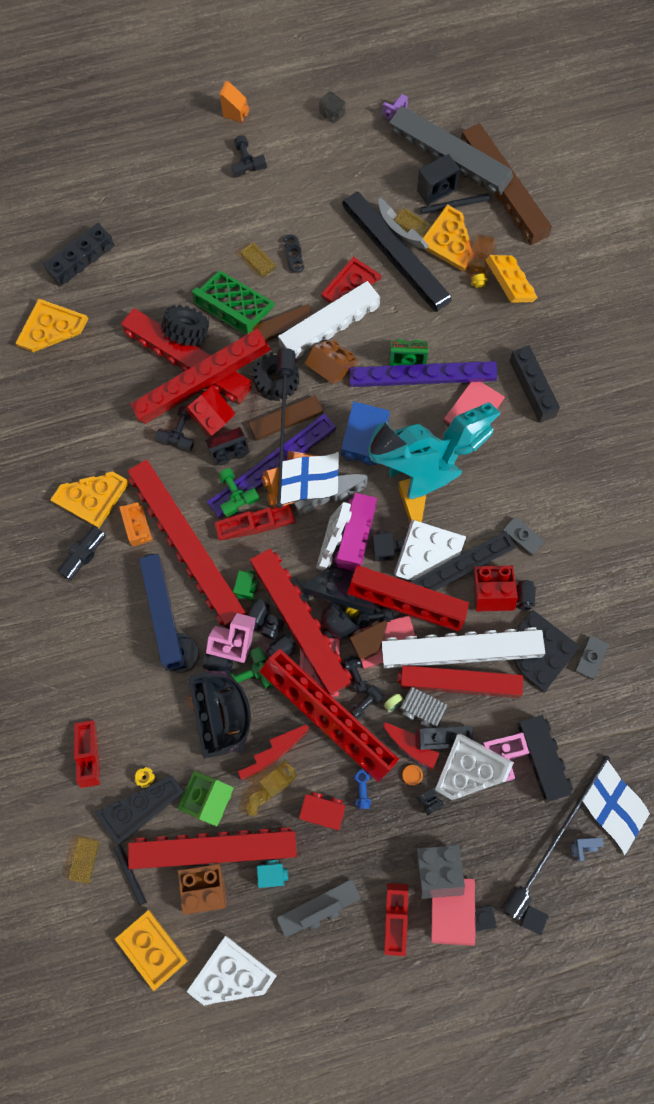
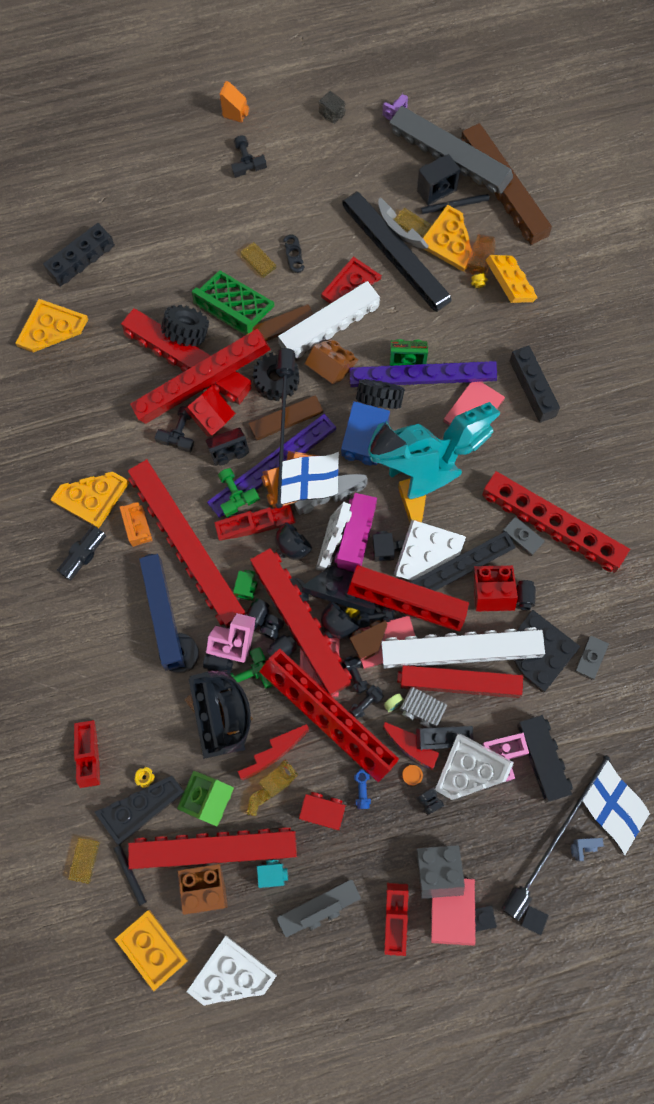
(291, 543): none -> black cylinder
(380, 394): none -> black tyre
(616, 551): none -> red brick

